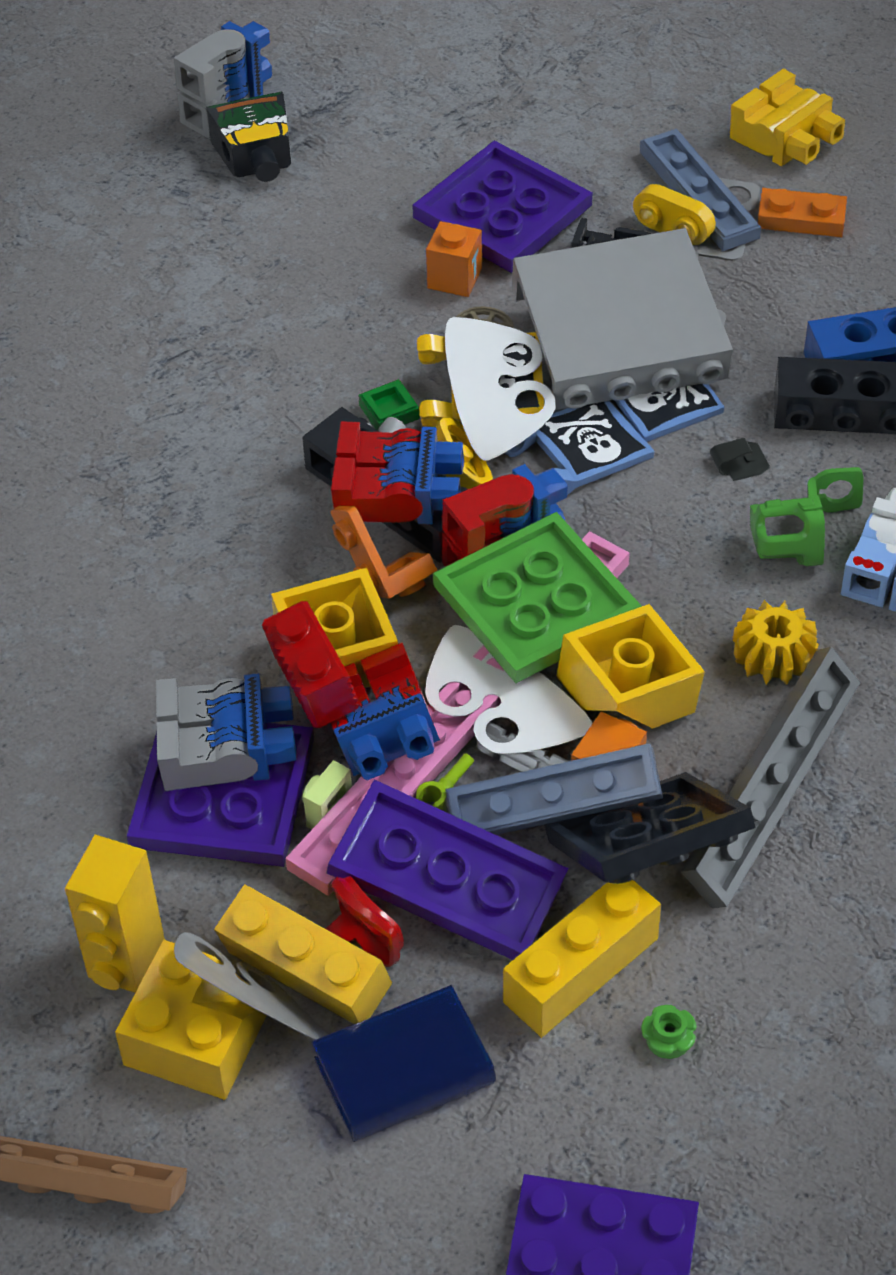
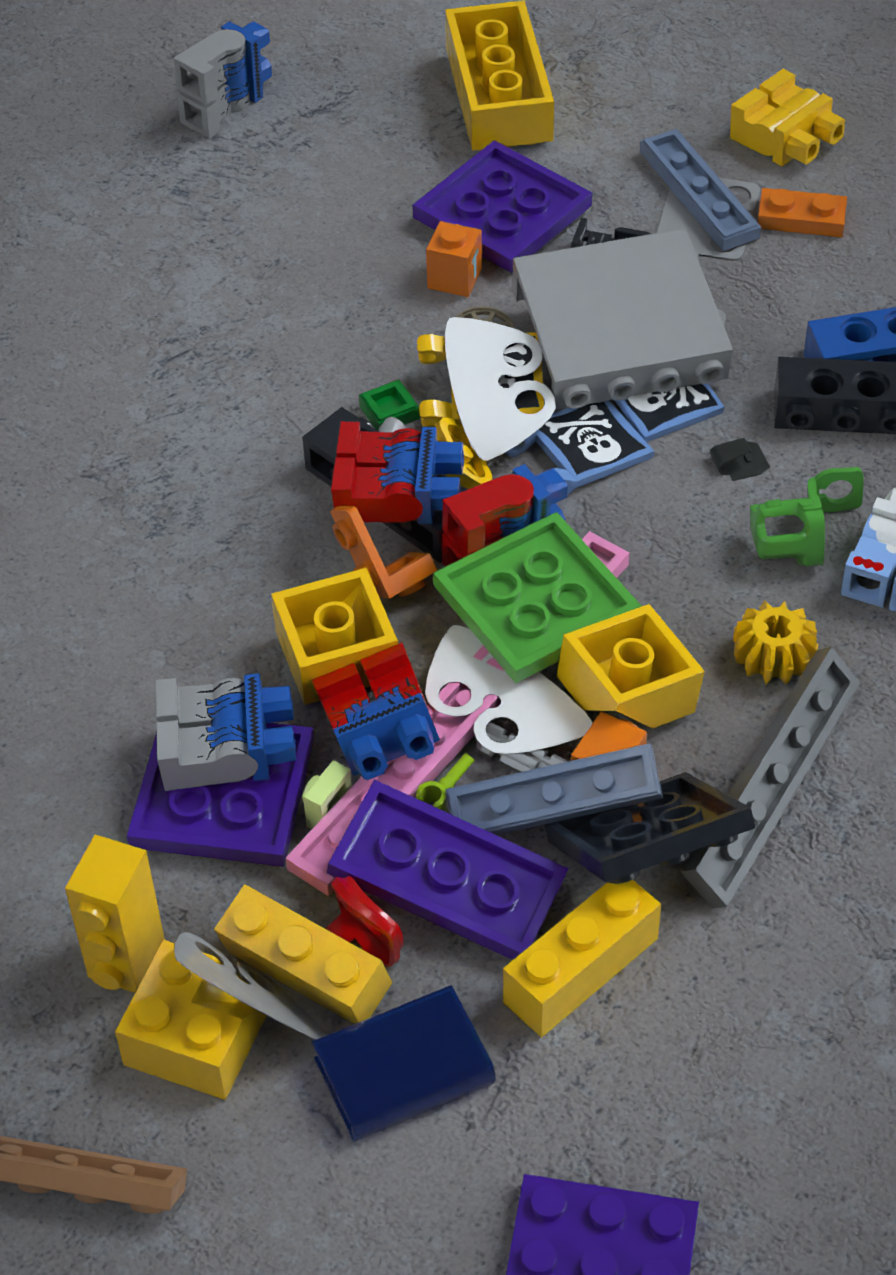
(251, 135): black torso -> none
(310, 664): red brick -> none
(499, 75): none -> yellow brick
(669, 1044): bright green plate -> none
(670, 210): yellow plate -> none

